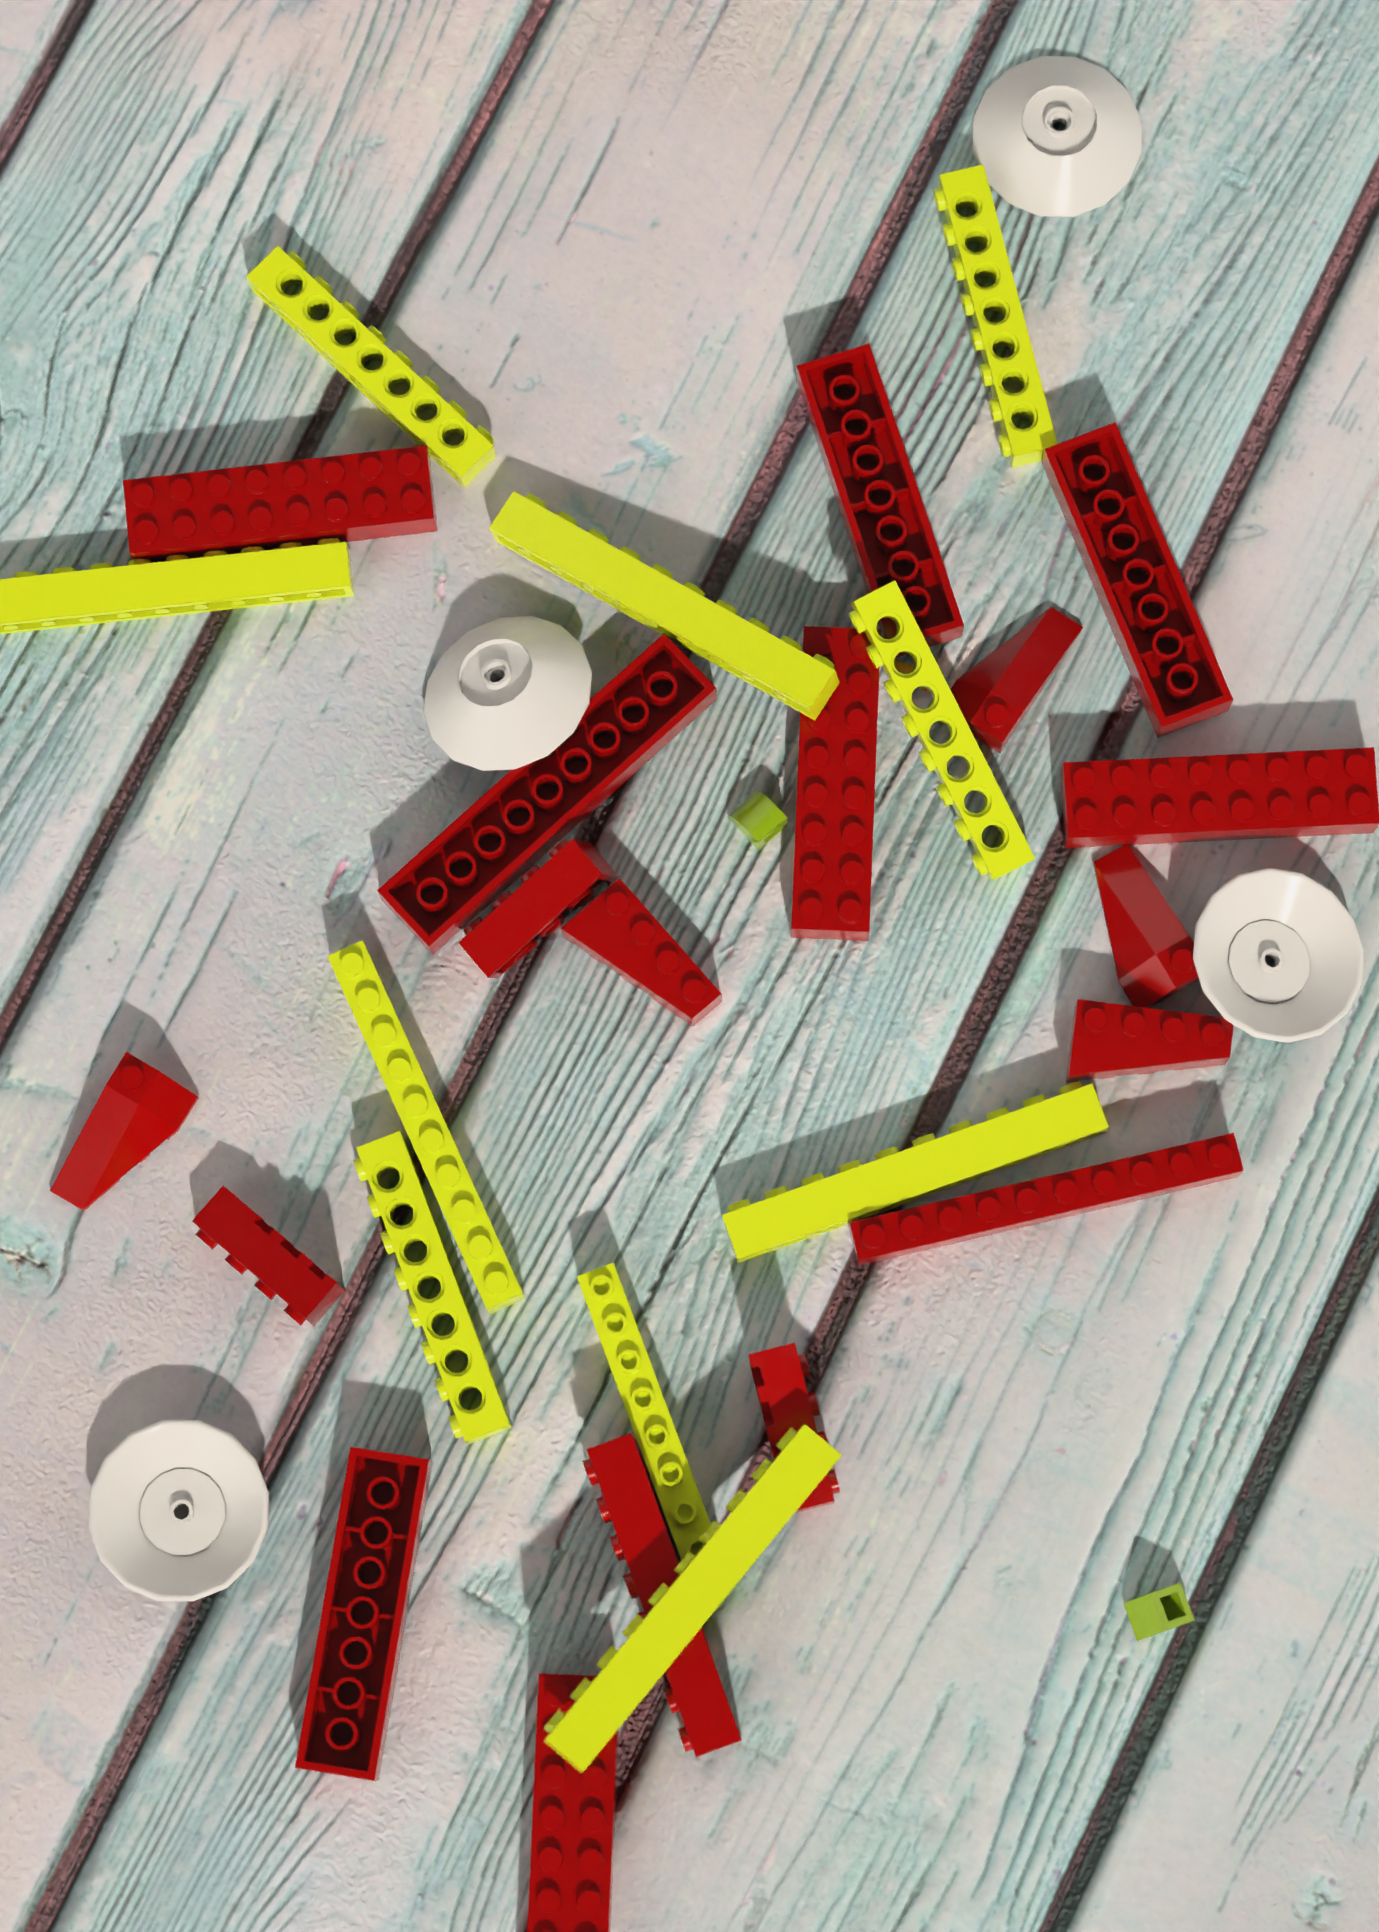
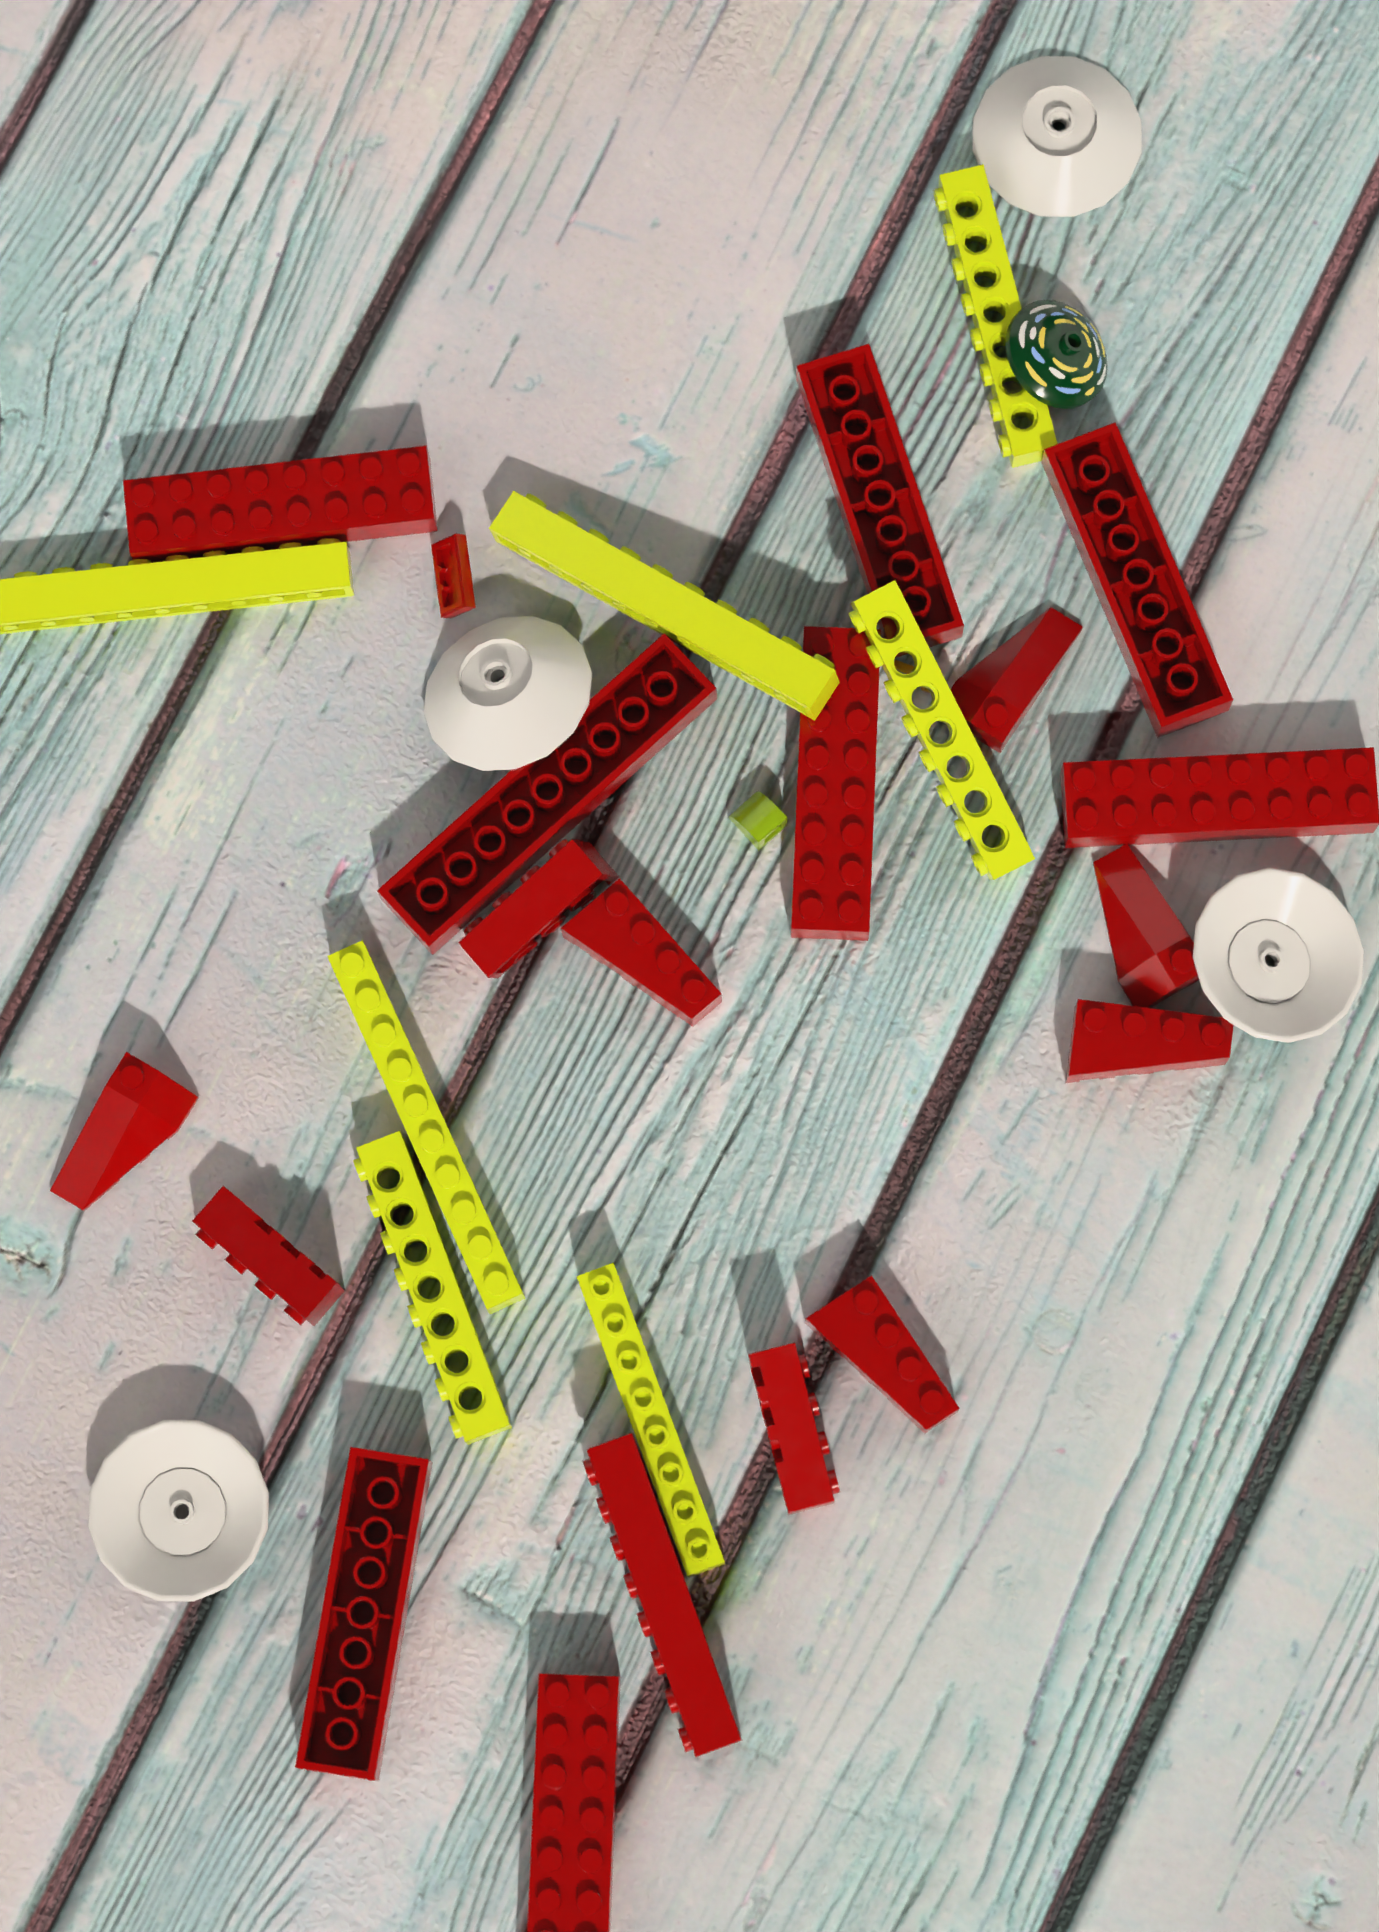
(453, 576): none -> red plate
(460, 461): neon yellow brick -> none
(691, 1598): neon yellow brick -> none
(880, 1347): none -> red wedge
(914, 1172): neon yellow brick -> none
(1045, 1199): red brick -> none
(1056, 354): none -> dark green dish
(1158, 1611): lime brick -> none

